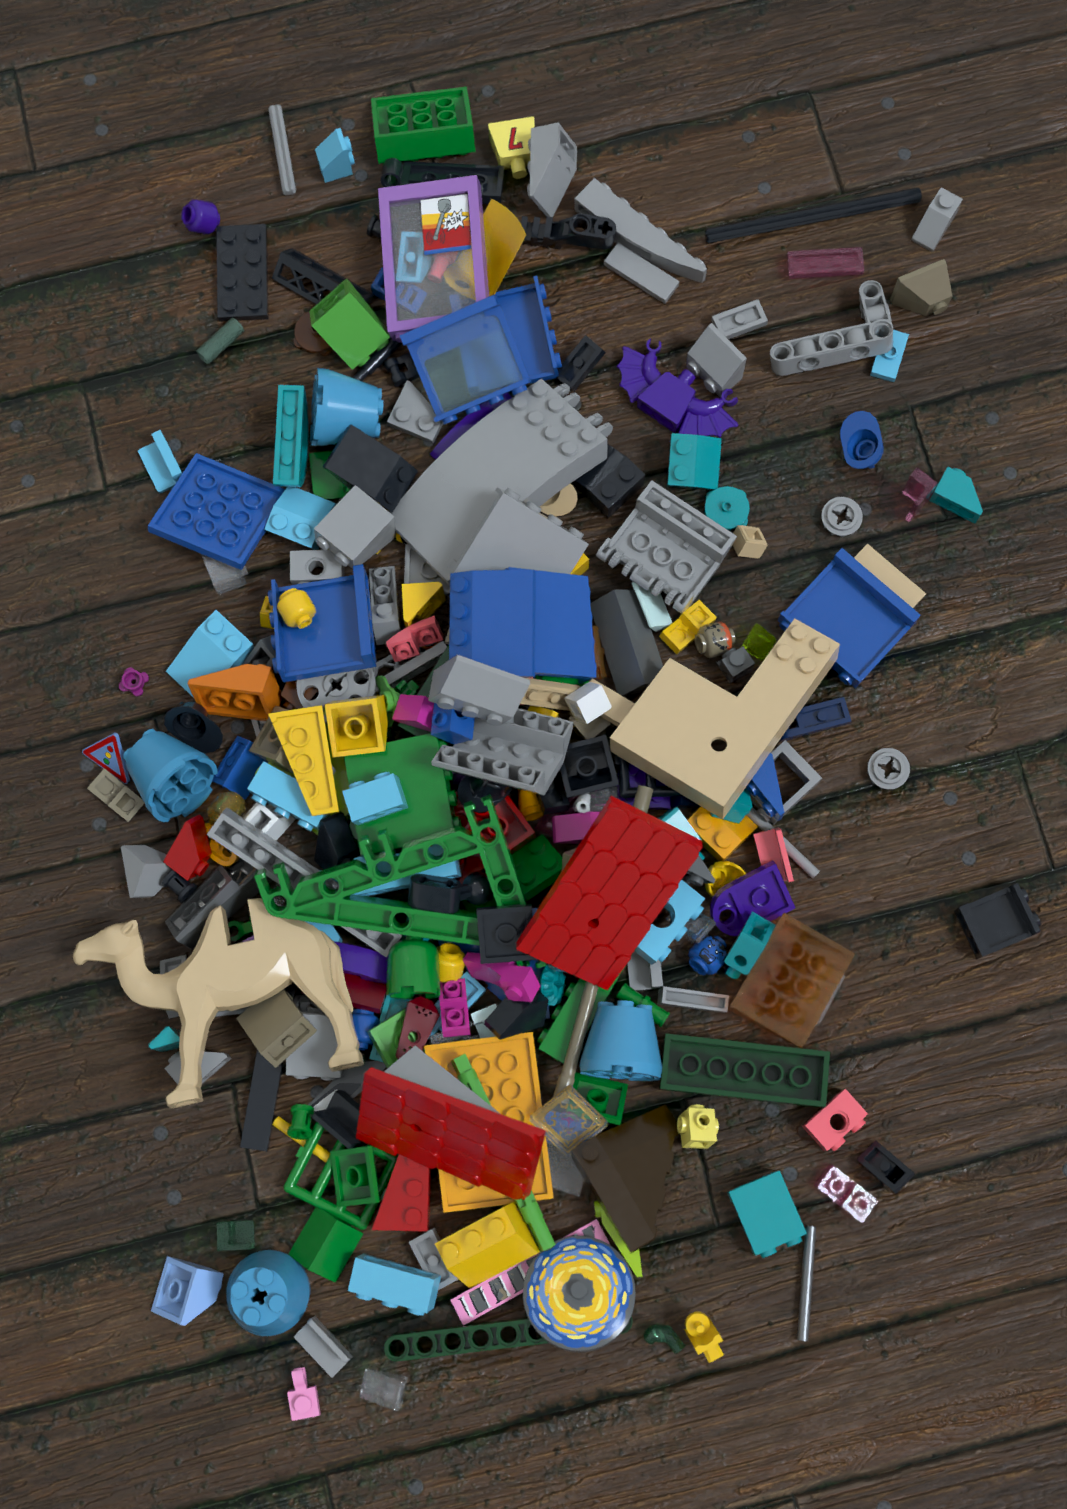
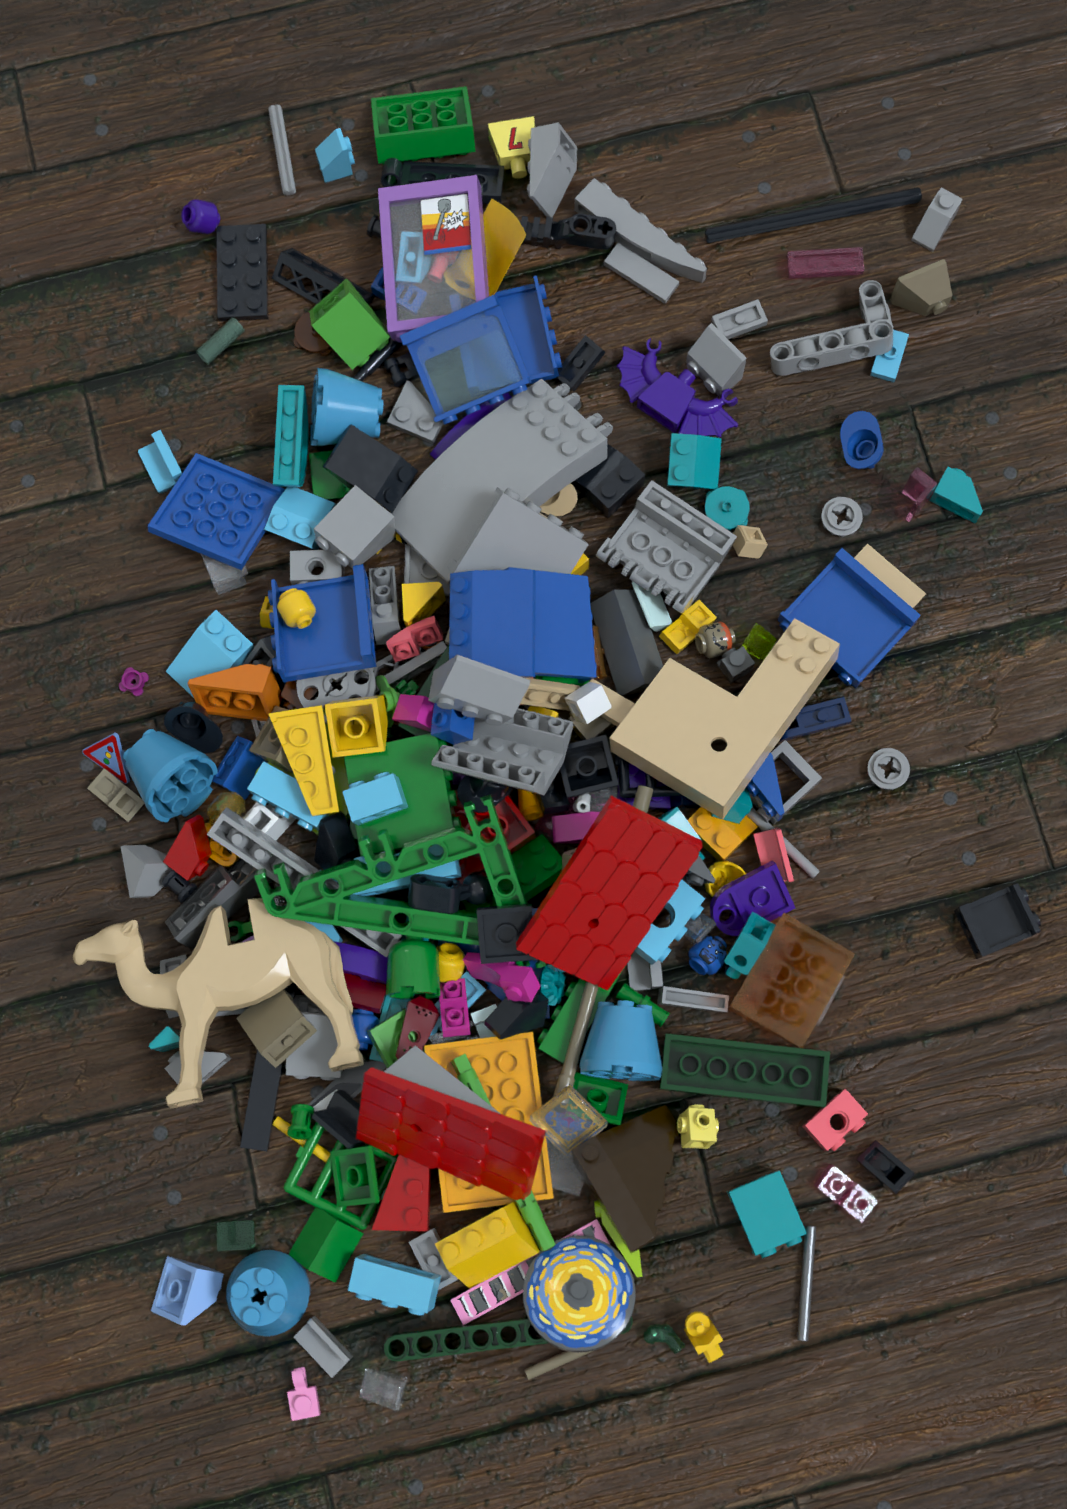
(552, 1363): none -> dark tan bar

